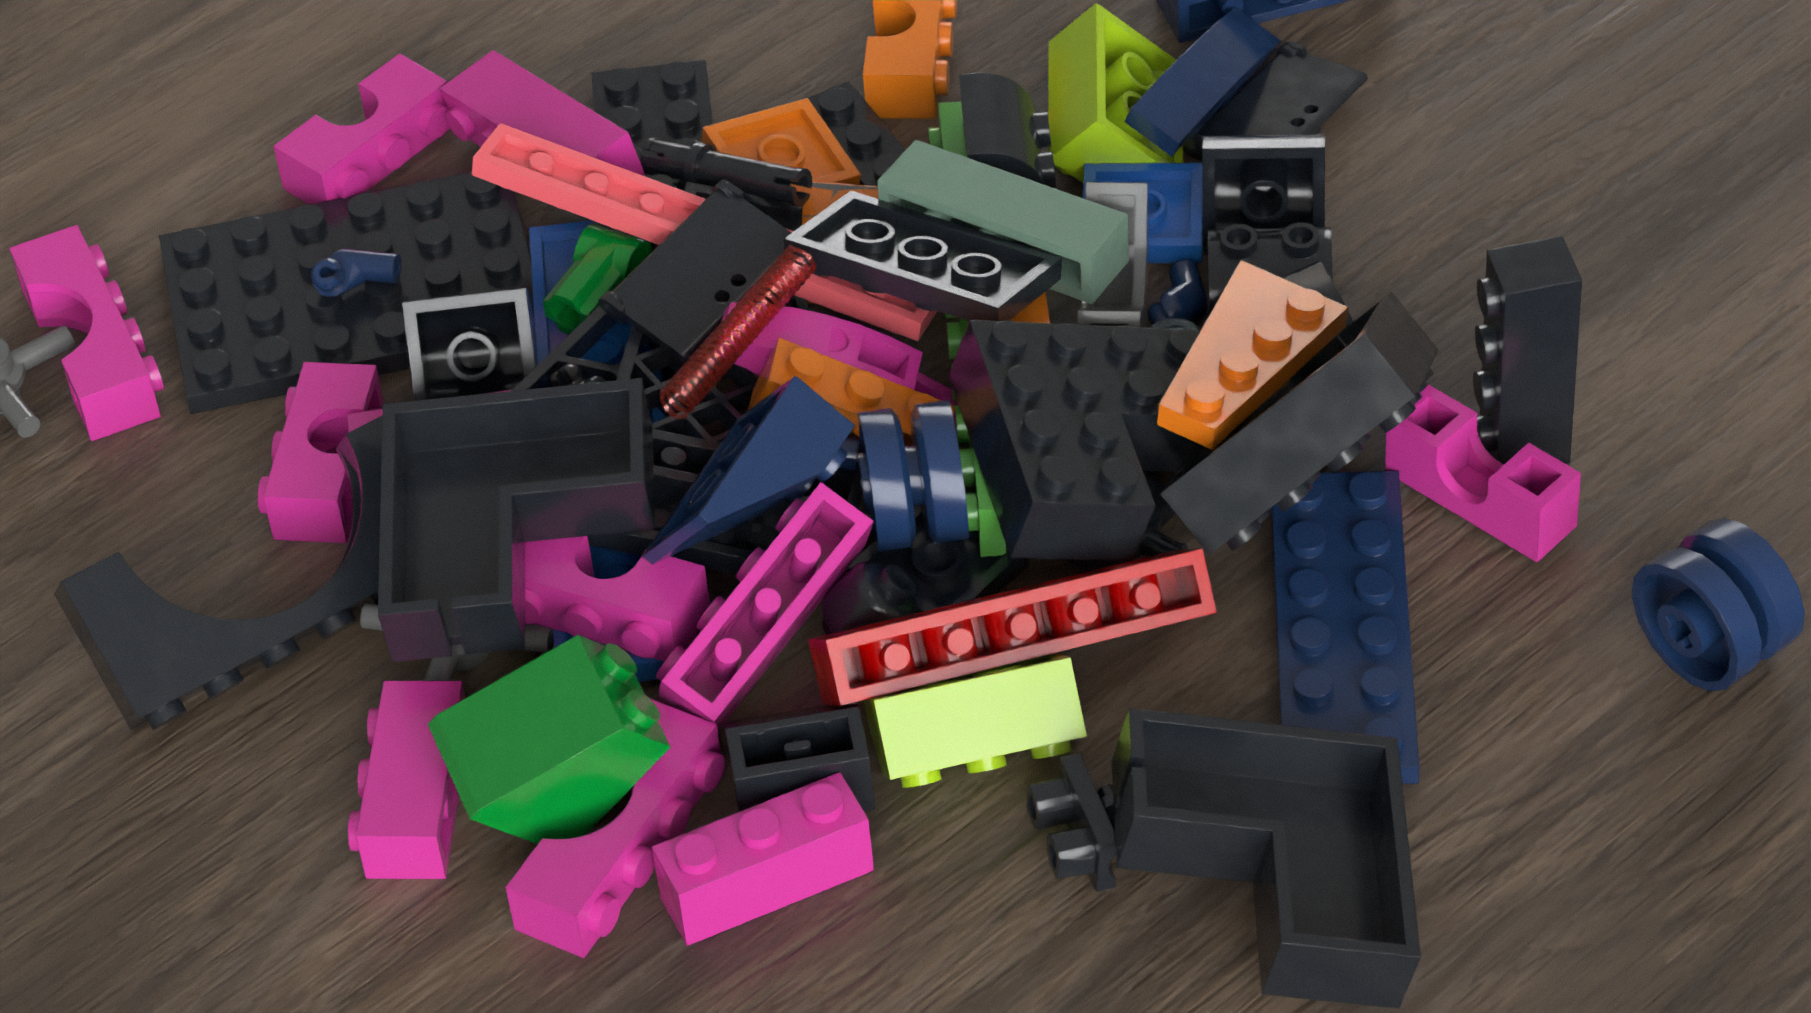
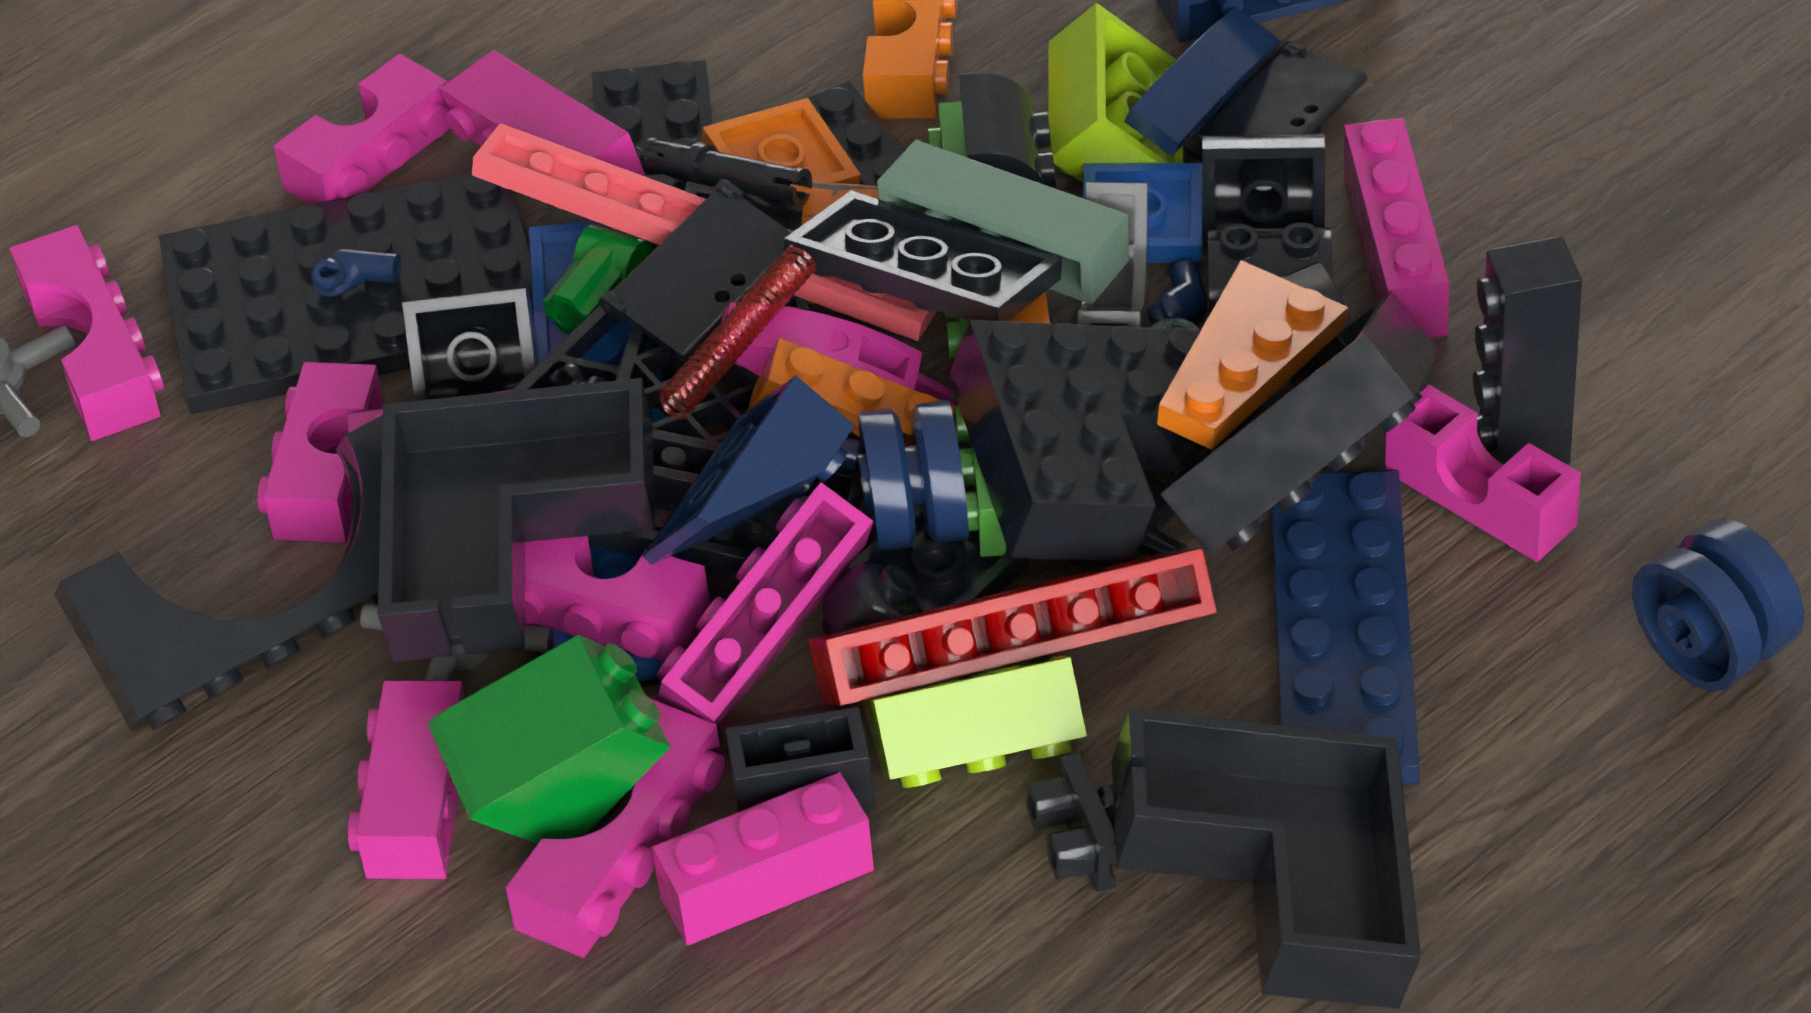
(1395, 221): none -> dark pink brick

